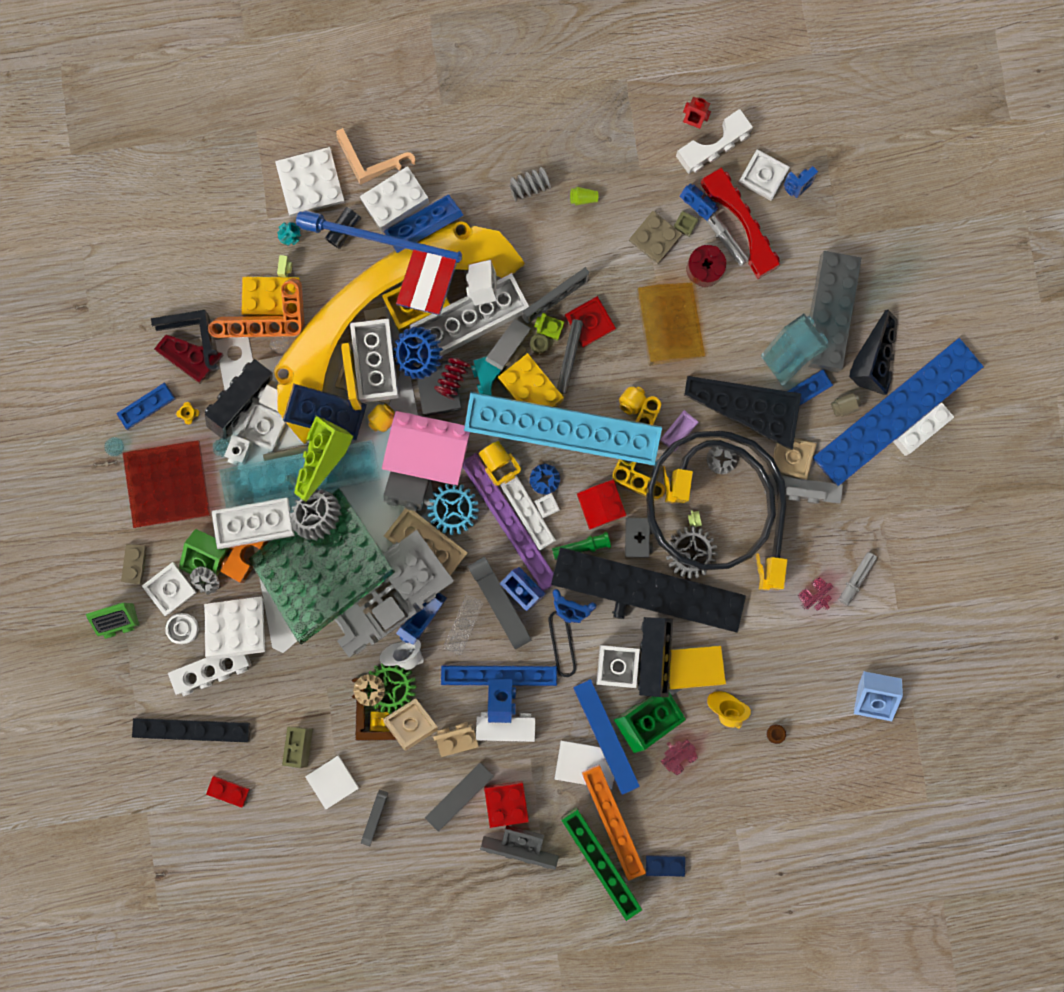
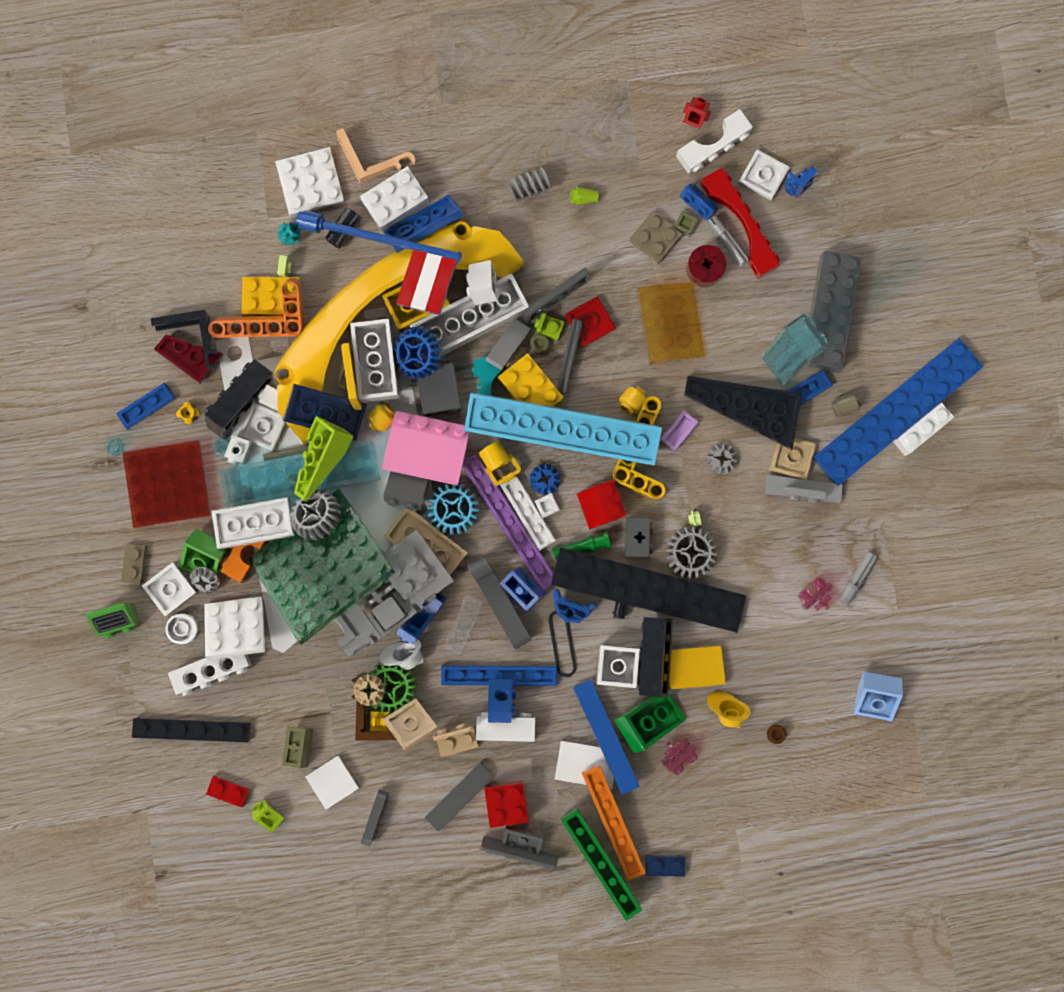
(266, 815): none -> lime bracket
(452, 377): dark red piece -> none
(774, 573): black piece -> none
(872, 363): black wedge -> none

